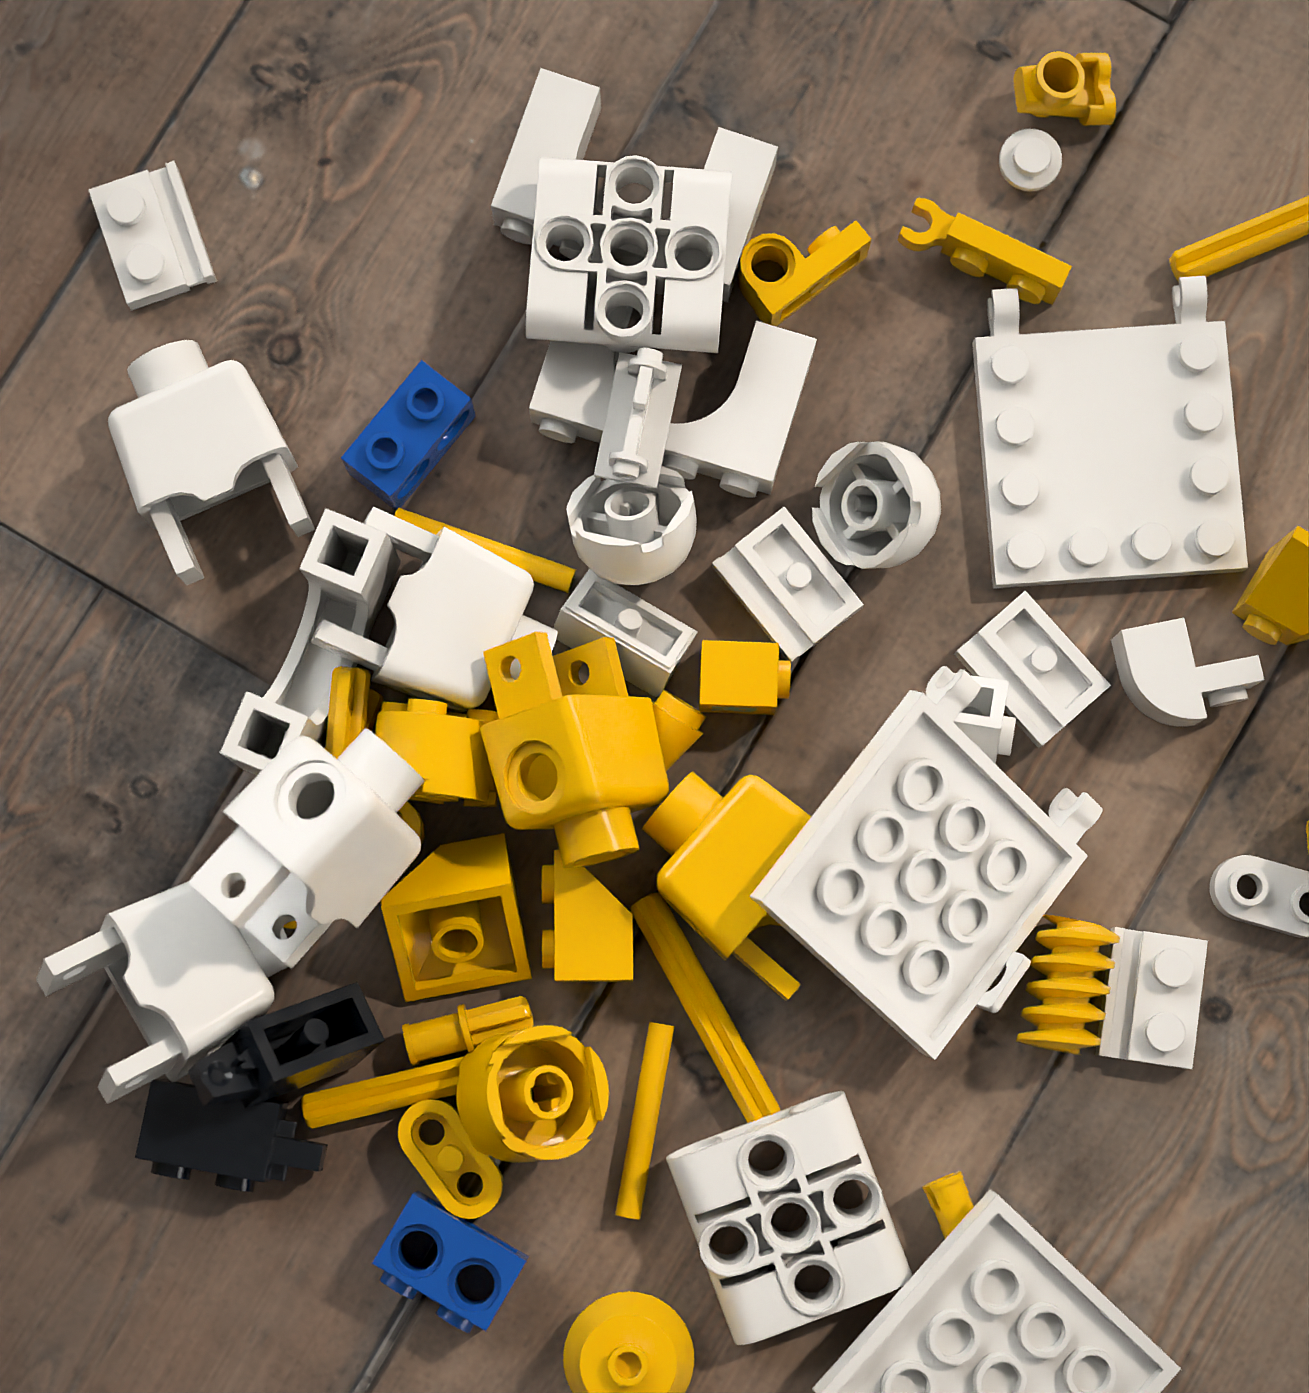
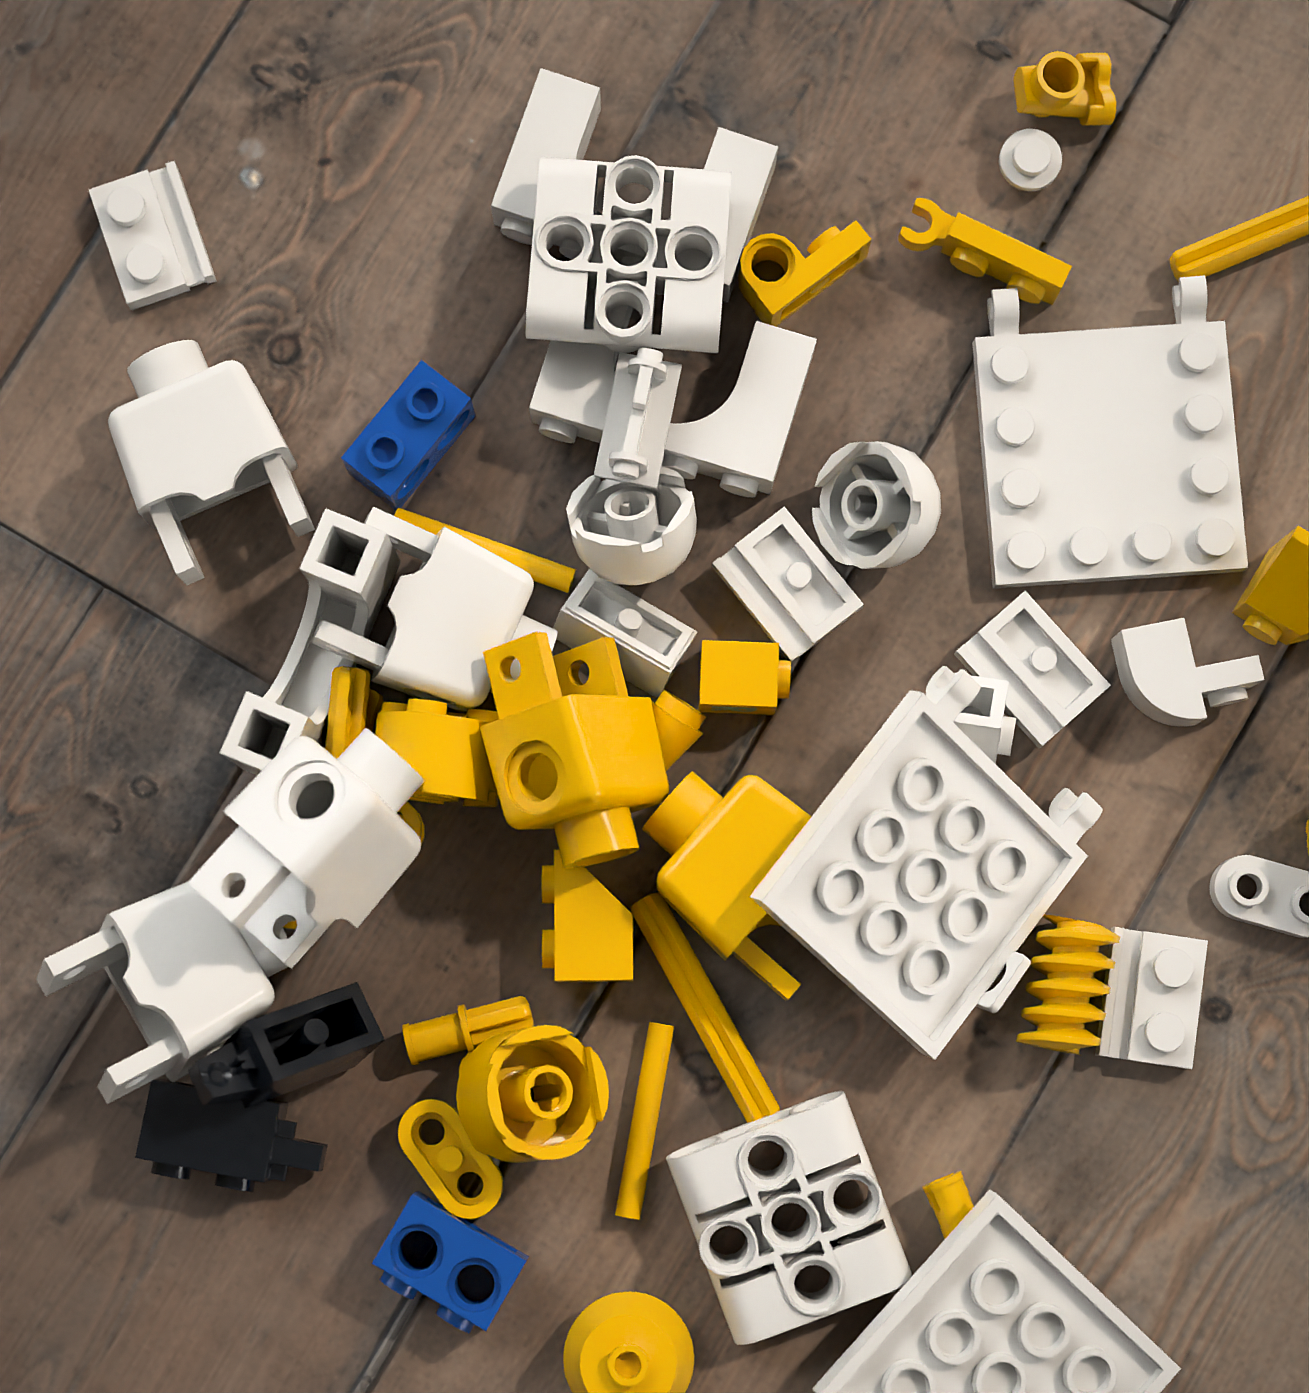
(381, 1093): yellow axle -> none
(457, 921): yellow slope -> none

